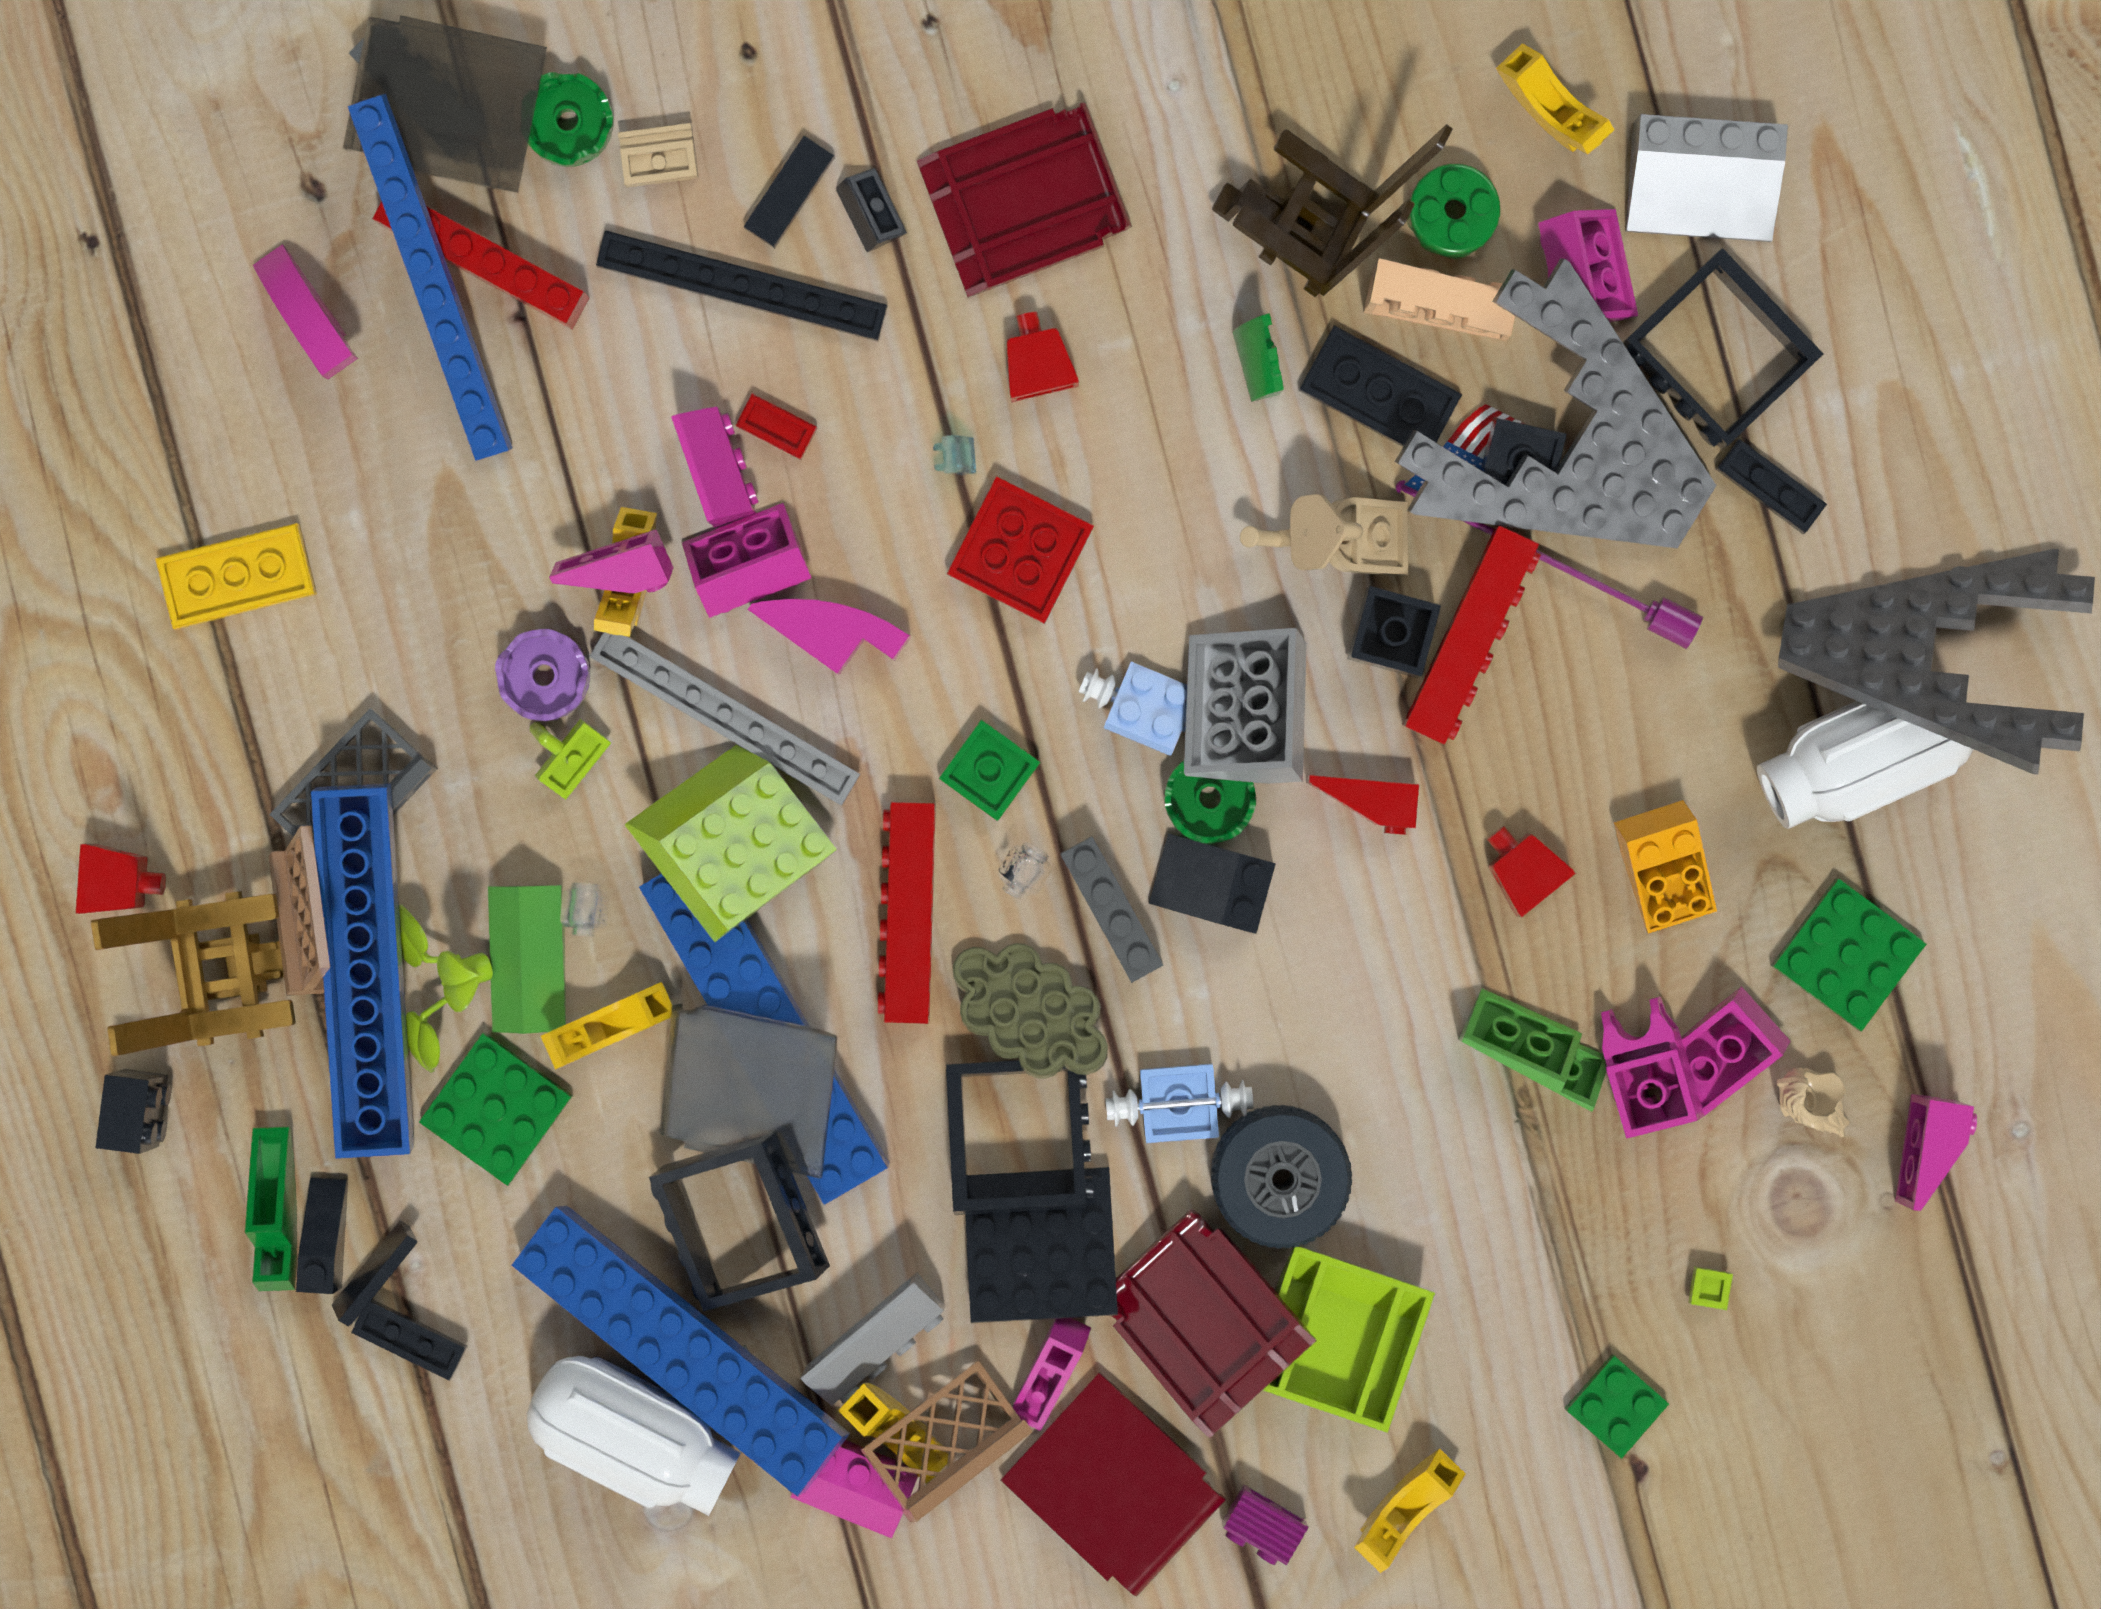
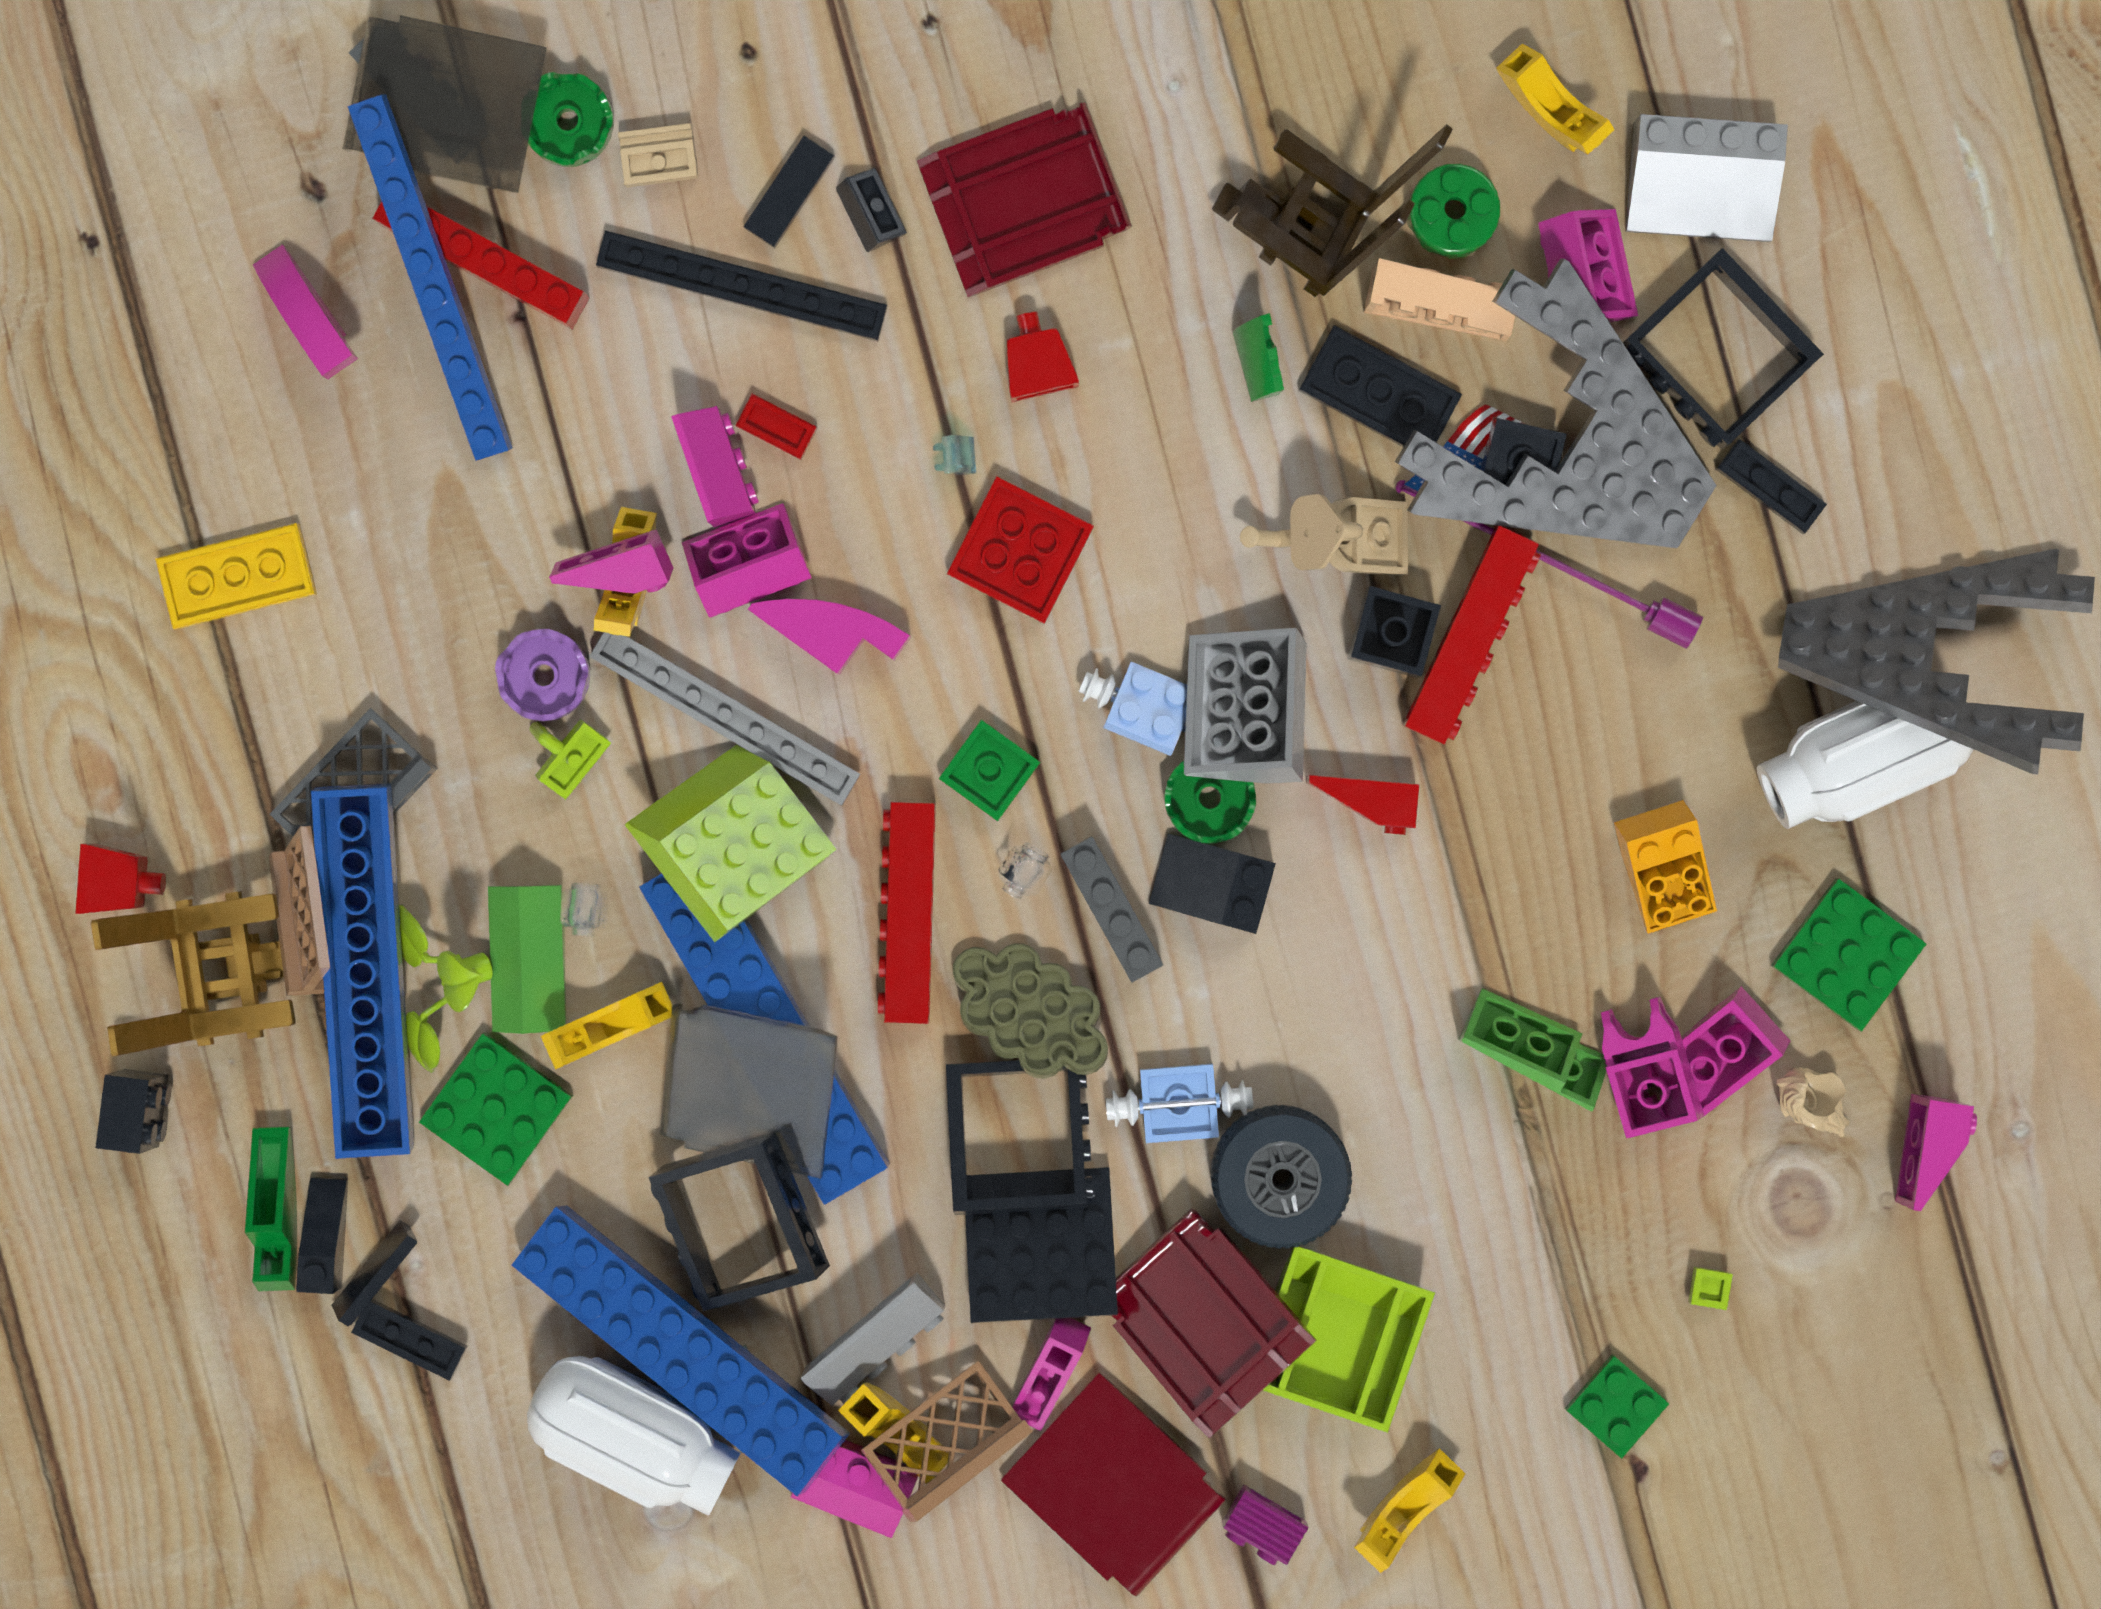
(1526, 870): red torso -> none

